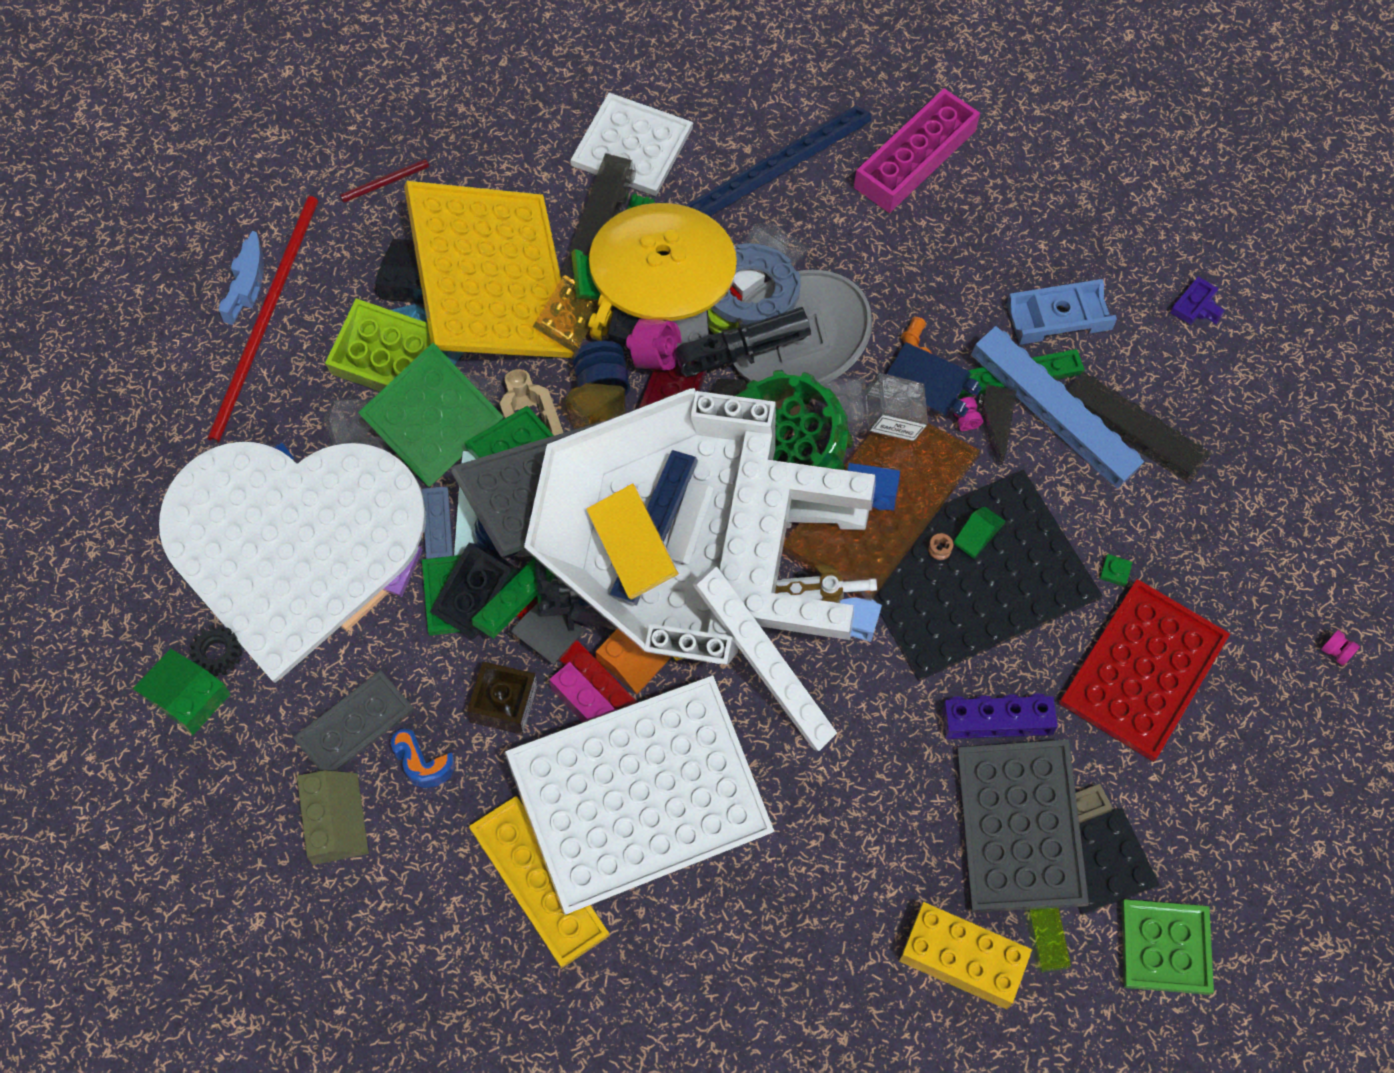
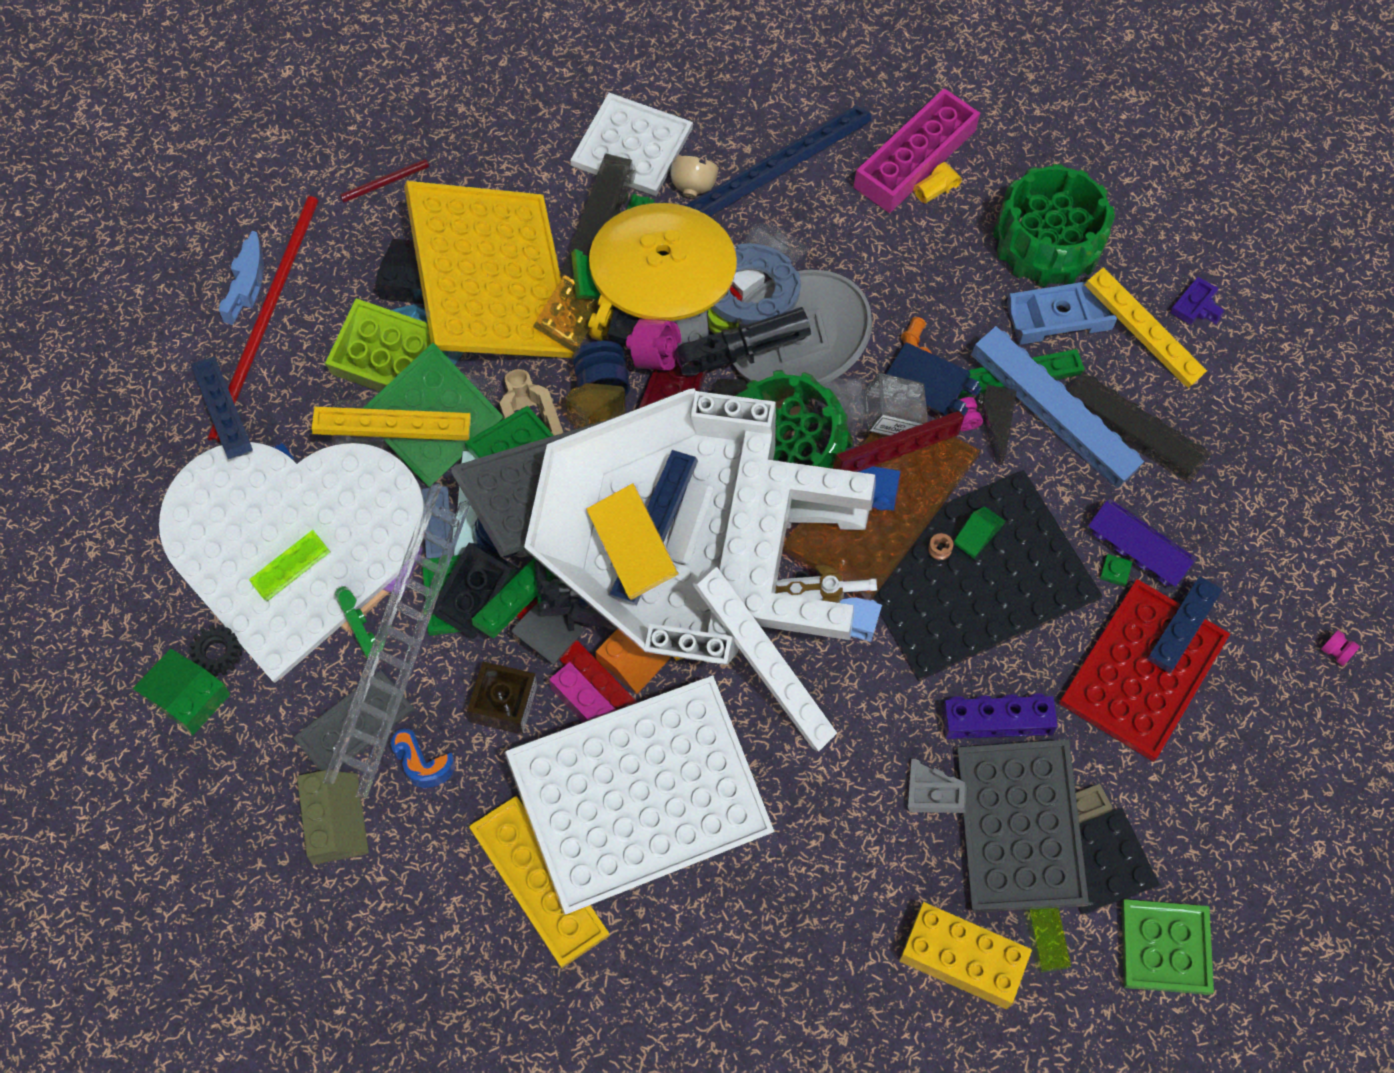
(221, 408): none -> dark blue plate
(289, 565): none -> clear neon green plate
(355, 619): none -> green hinge
(391, 423): none -> yellow plate
(414, 642): none -> clear ladder
(692, 176): none -> tan cylinder
(899, 443): none -> dark red tile
(934, 791): none -> light grey wing
(941, 180): none -> yellow piece
(1049, 237): none -> green wheel
(1142, 542): none -> dark purple brick
(1145, 327): none -> yellow plate
(1184, 624): none -> dark blue plate

